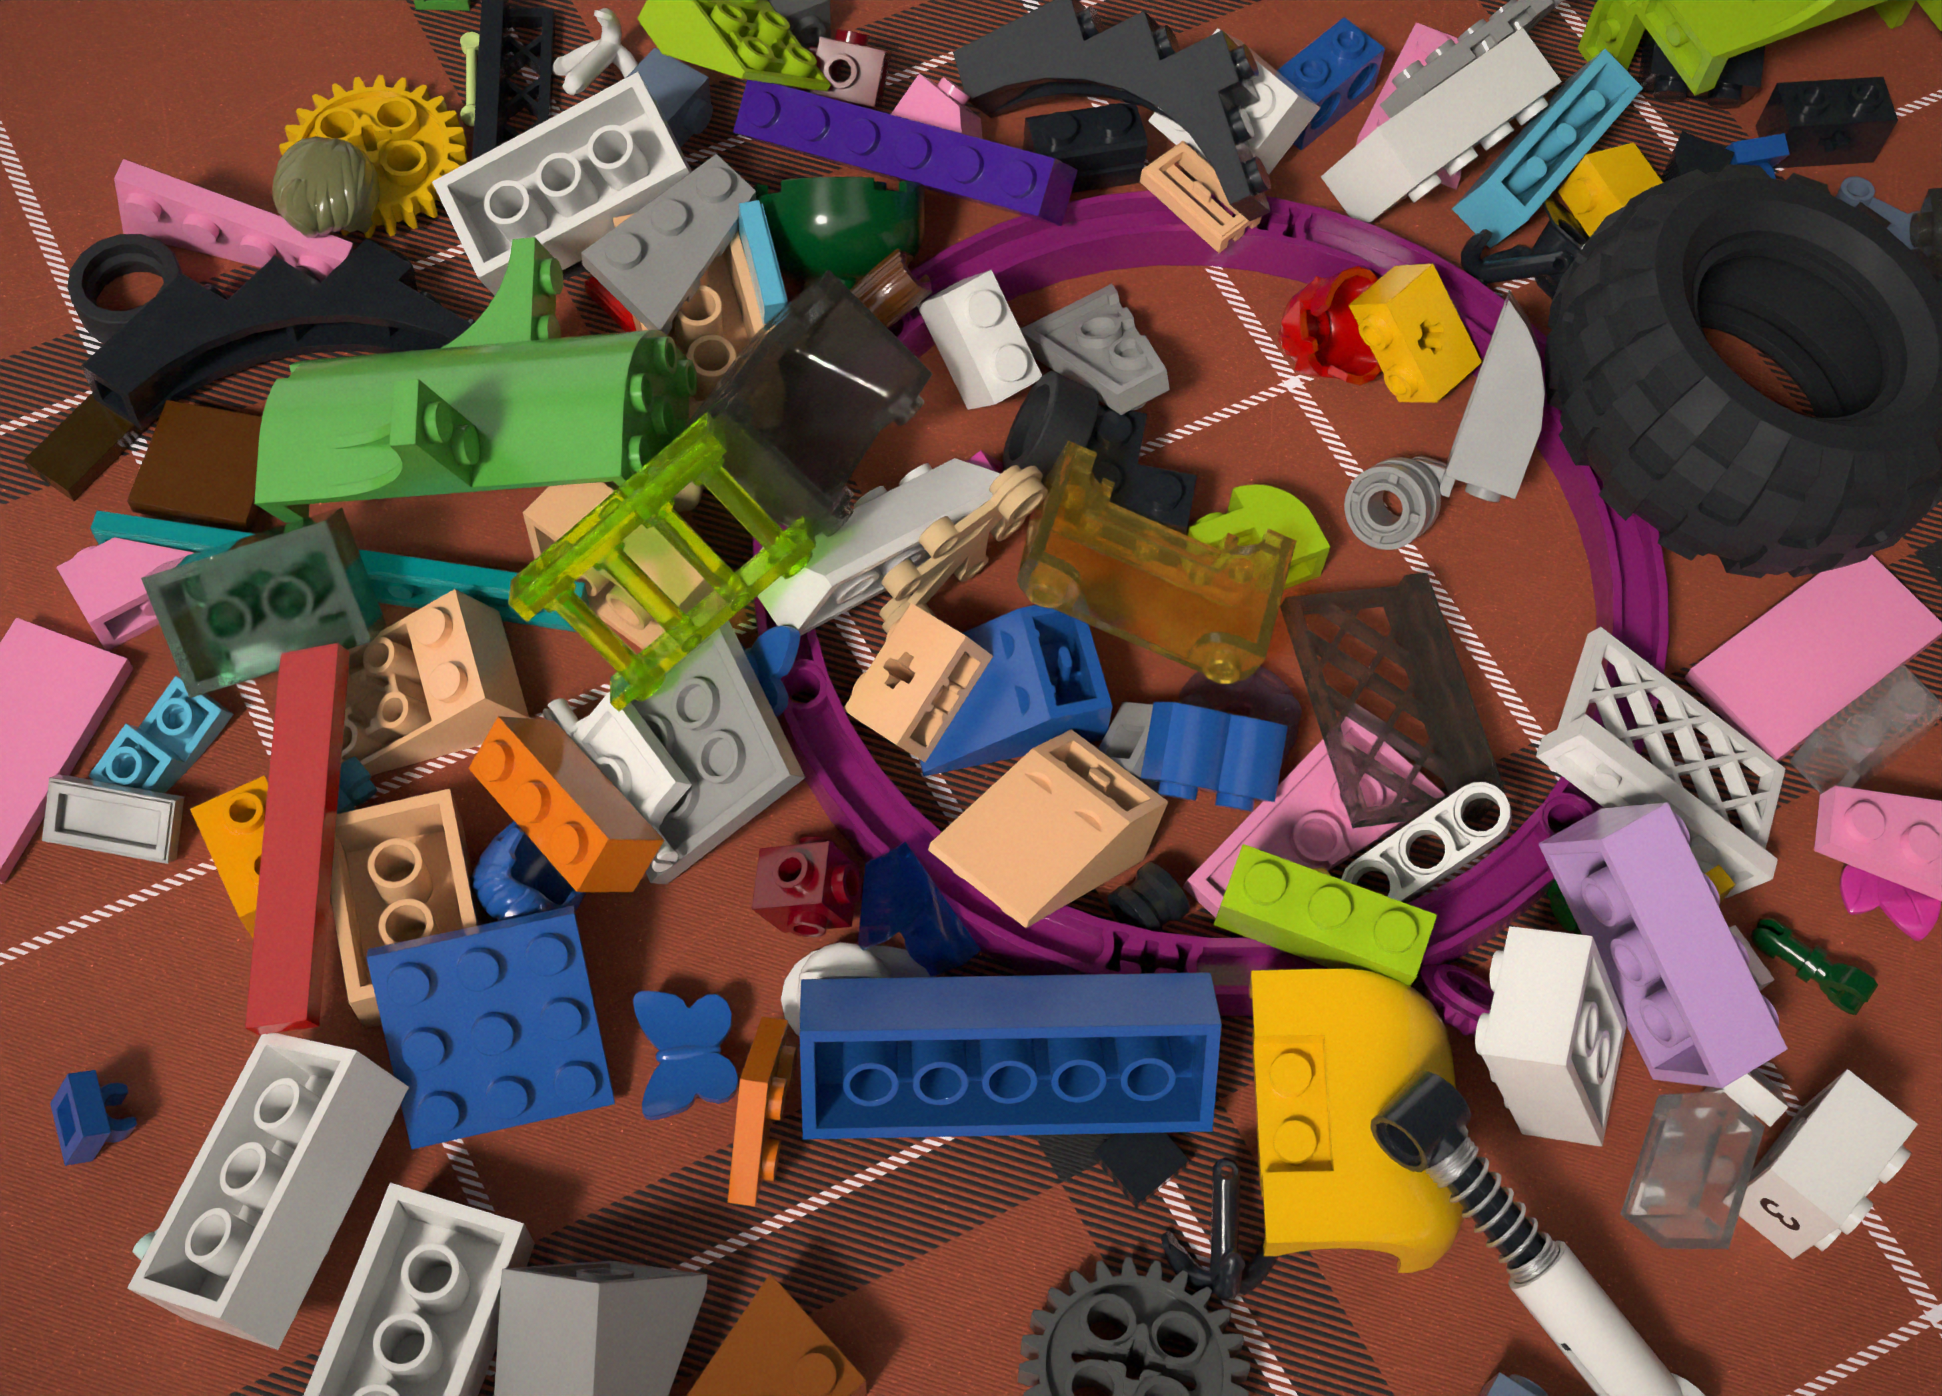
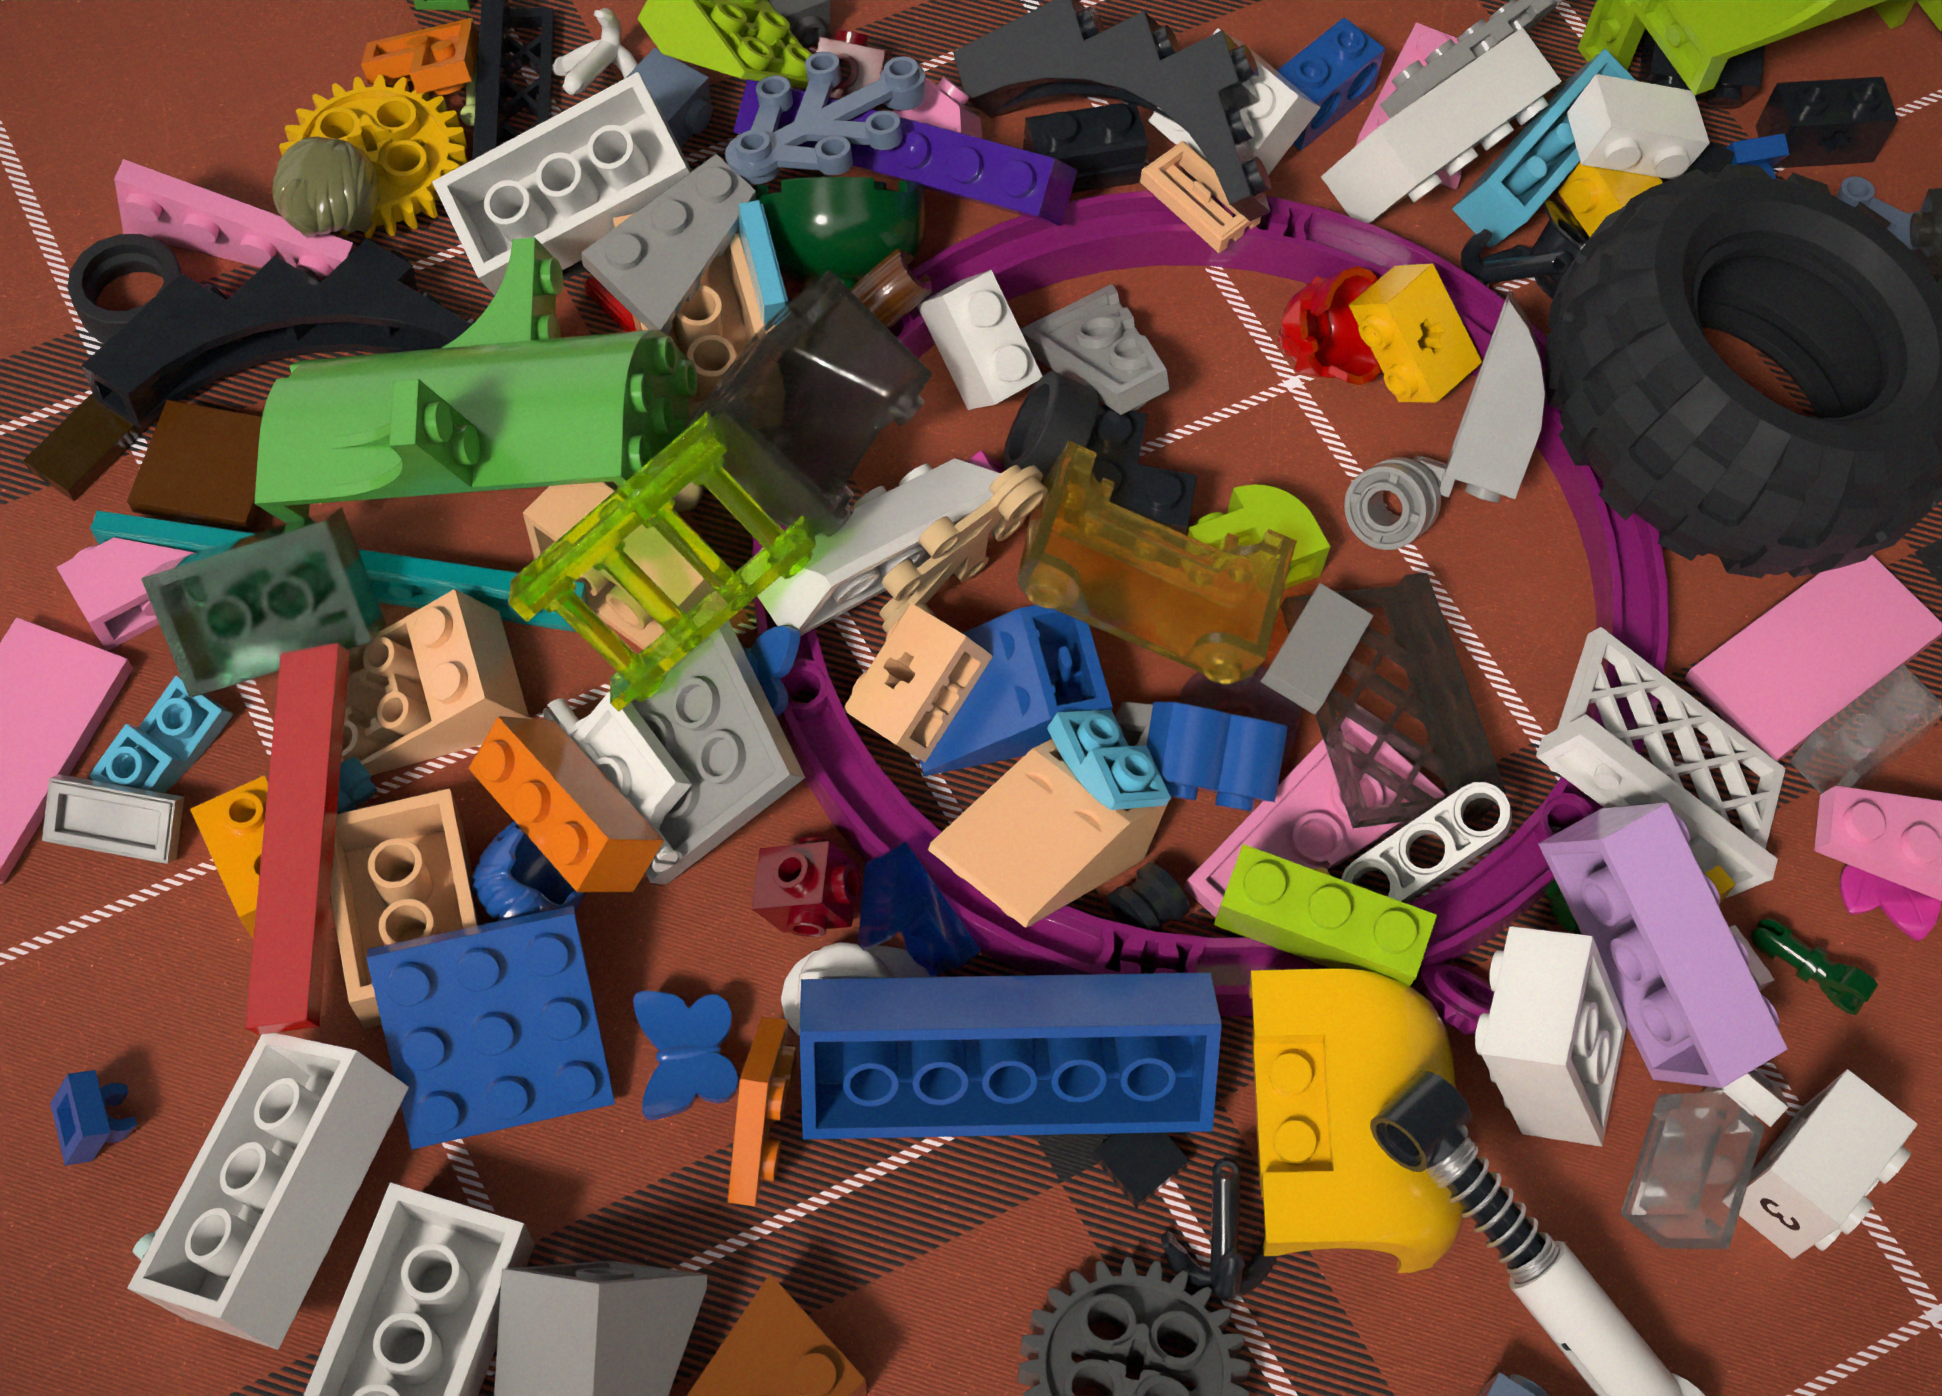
(432, 57): none -> orange plate
(763, 150): none -> sand blue plant
(1104, 763): none -> medium azure slope
(1317, 649): none -> light grey tile
(1637, 127): none -> white brick

